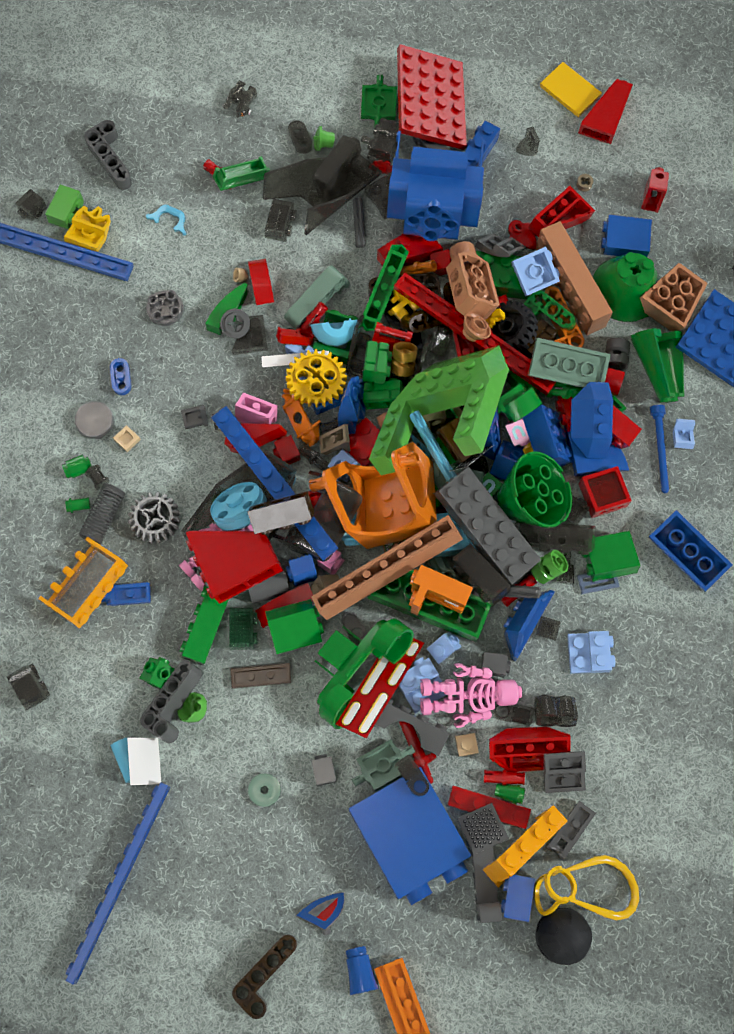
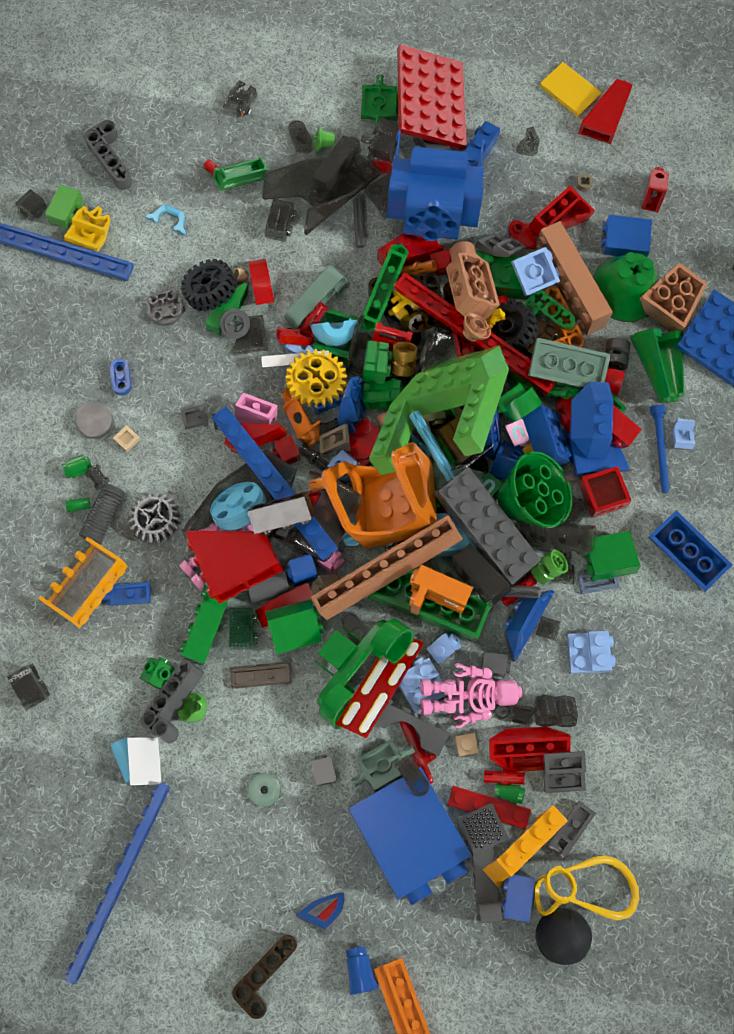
(208, 285): none -> black wheel

